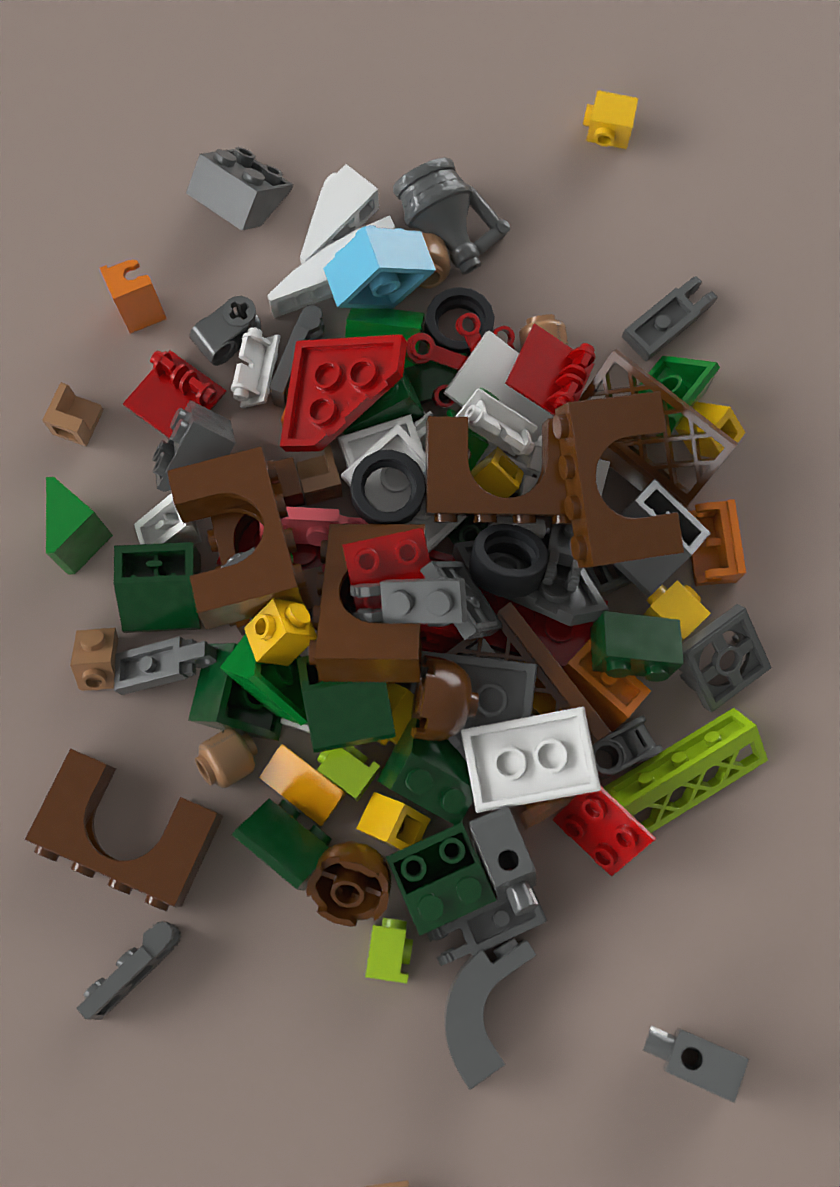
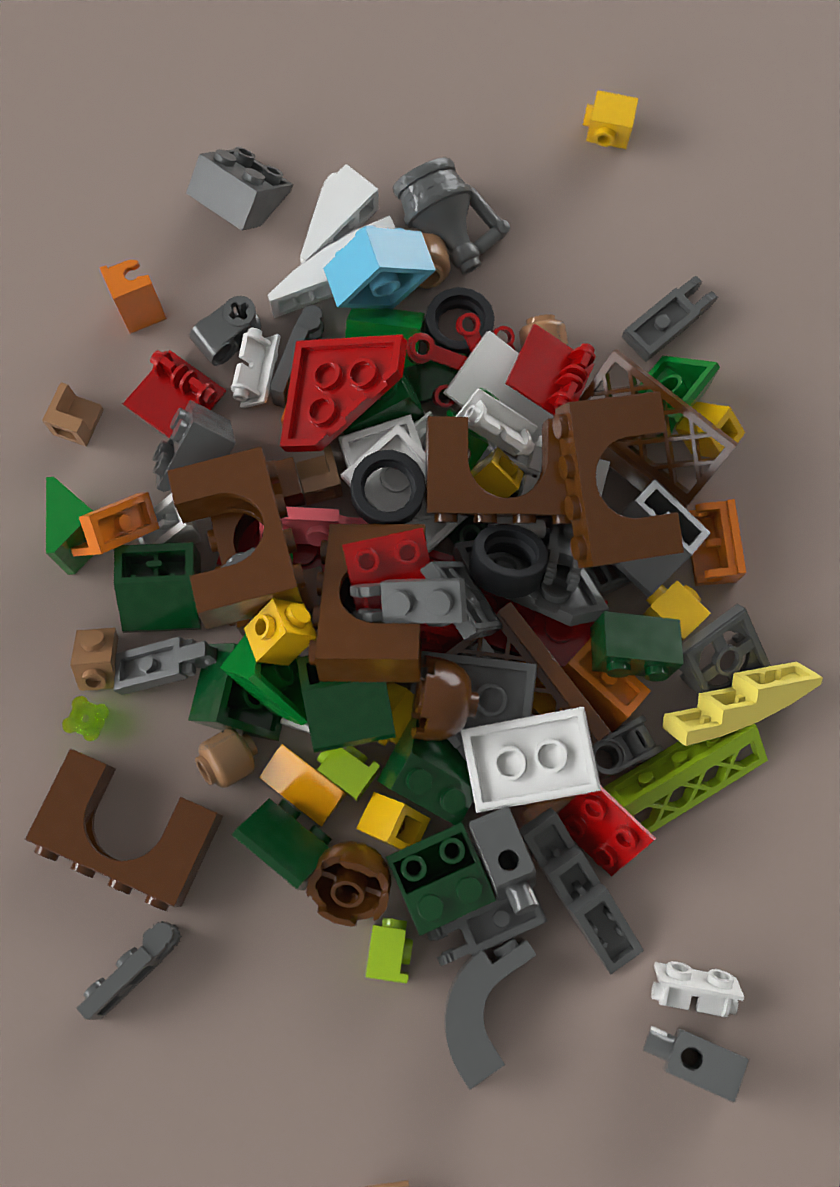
(91, 728): none -> clear neon green plate
(117, 524): none -> orange panel
(580, 890): none -> dark grey slope
(716, 989): none -> white hinge
(749, 700): none -> light yellow slope

